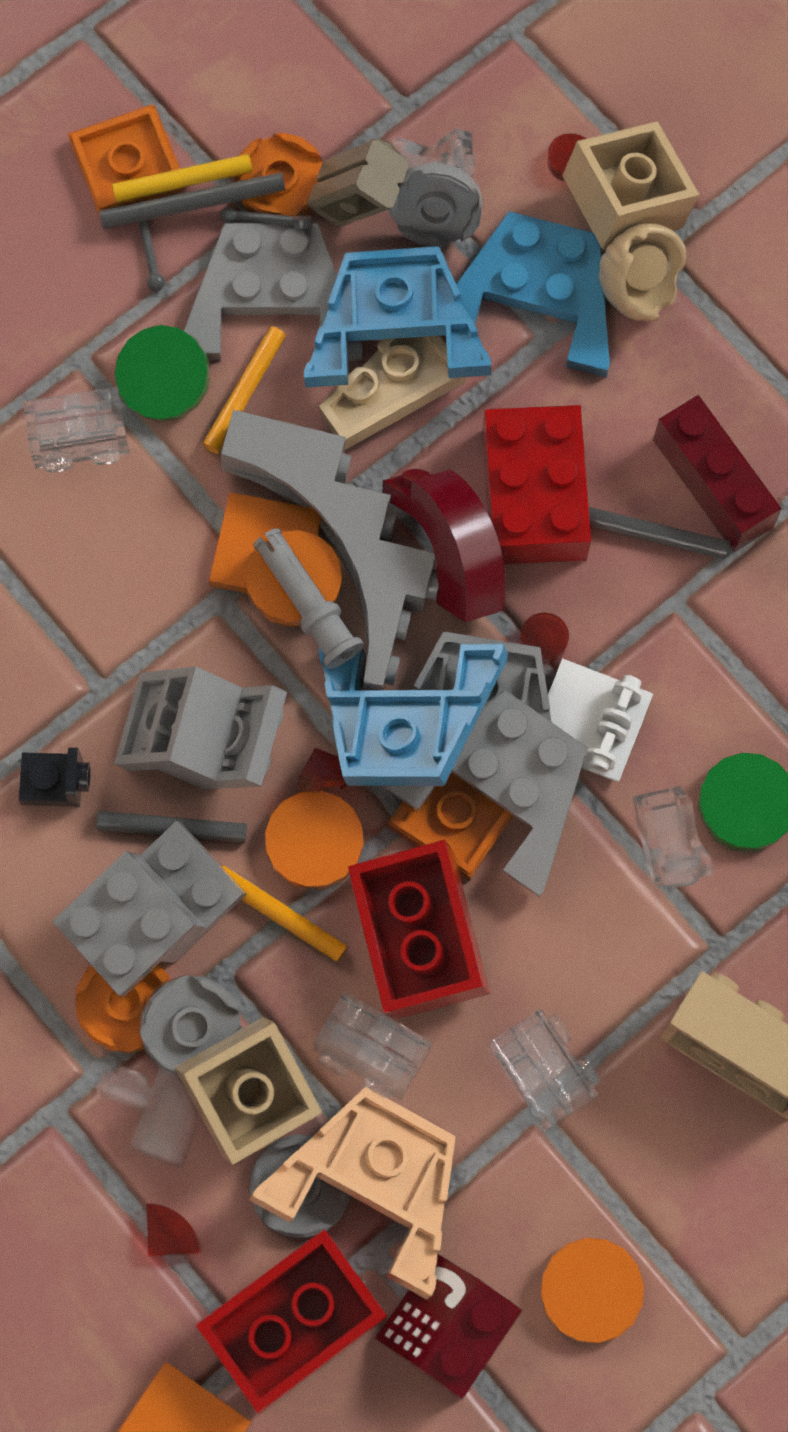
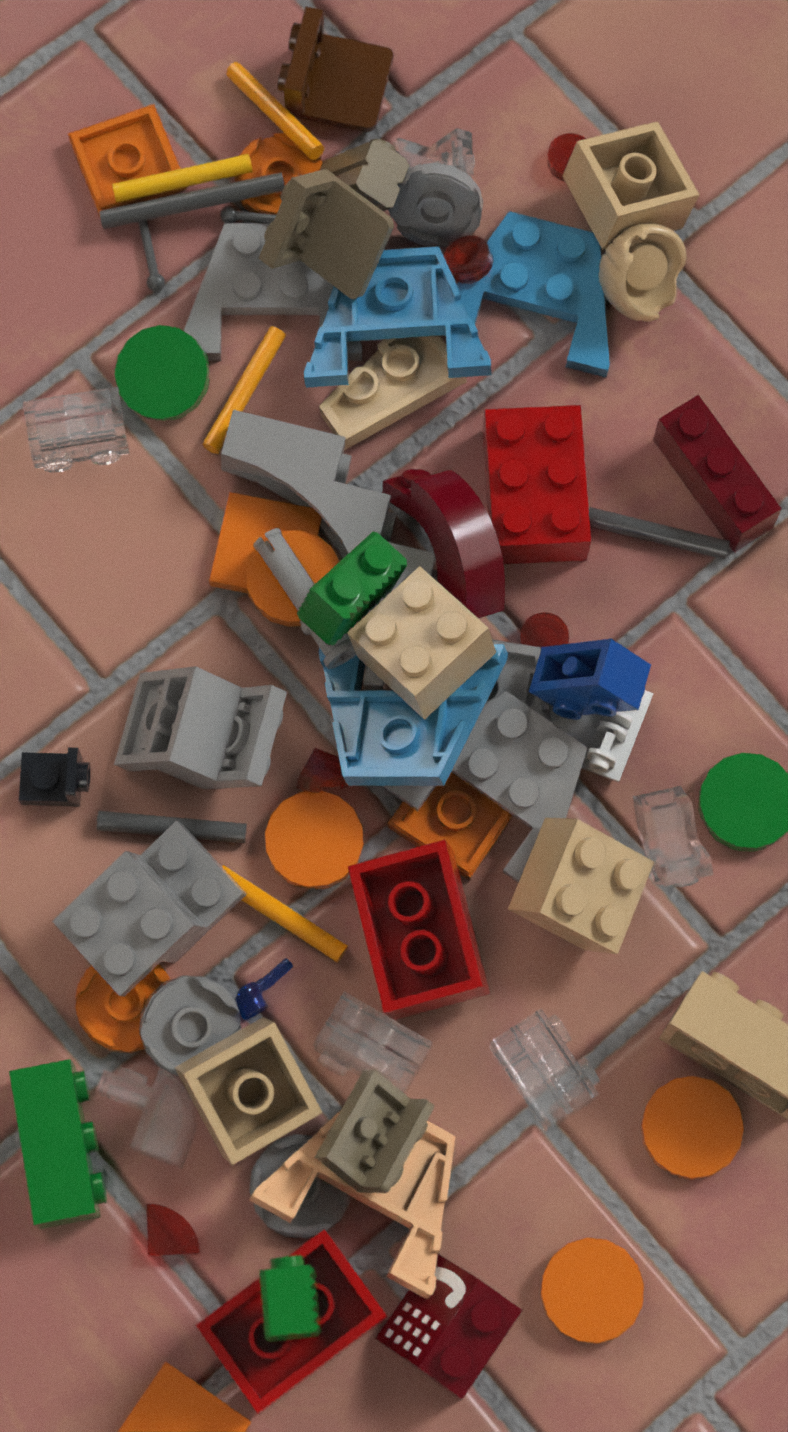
(57, 1143): none -> green brick
(250, 998): none -> clear blue hand
(274, 110): none -> light orange bar
(289, 1299): none -> green brick
(328, 231): none -> dark tan bracket
(334, 76): none -> reddish brown bracket
(352, 588): none -> green brick
(374, 1134): none -> dark tan bracket
(422, 642): none -> tan brick
(469, 259): none -> clear red tile
(581, 885): none -> tan brick
(590, 678): none -> blue brick
(692, 1127): none -> orange tile

